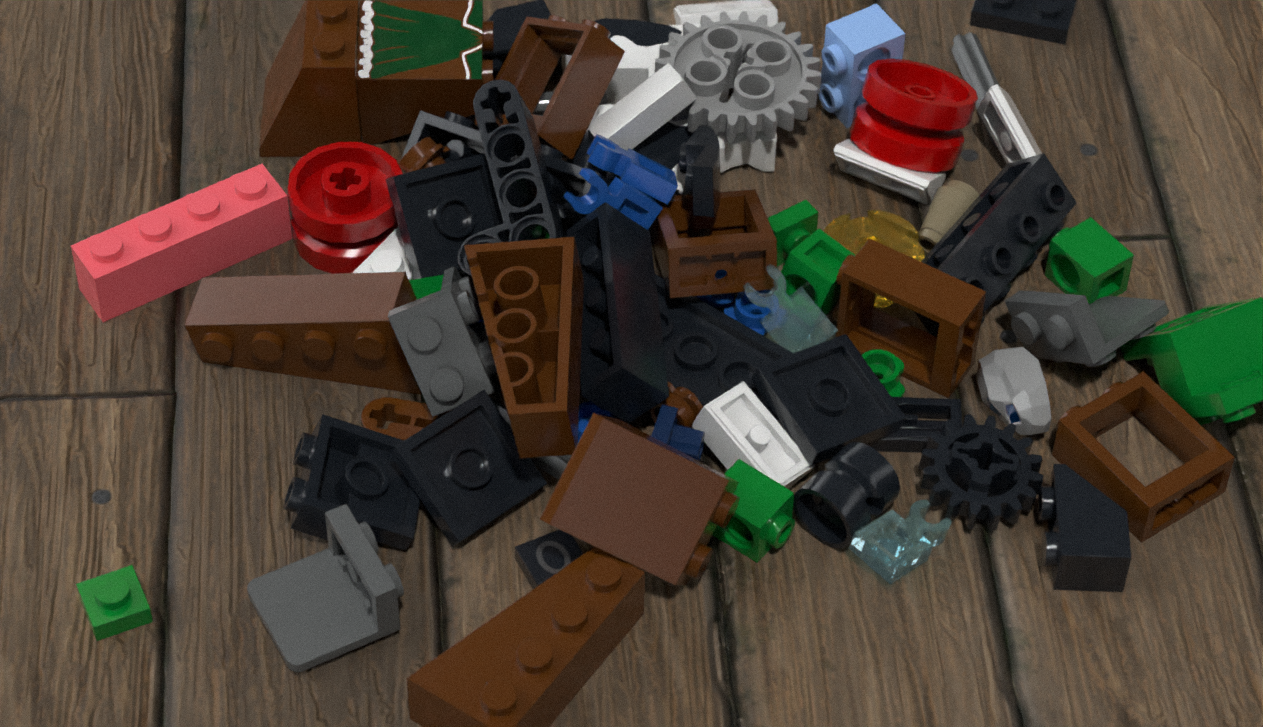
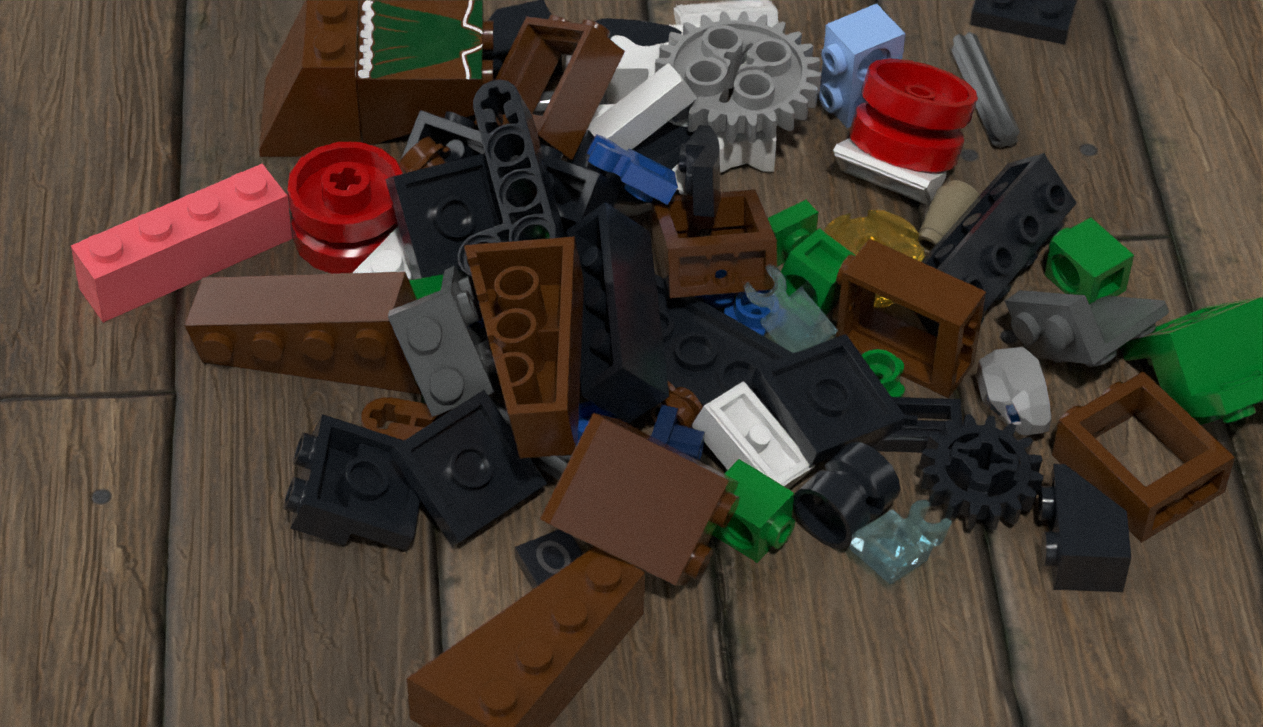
(114, 602): green plate -> none
(331, 597): dark grey bracket -> none
(619, 195): blue plate -> none
(1007, 125): white slope -> none

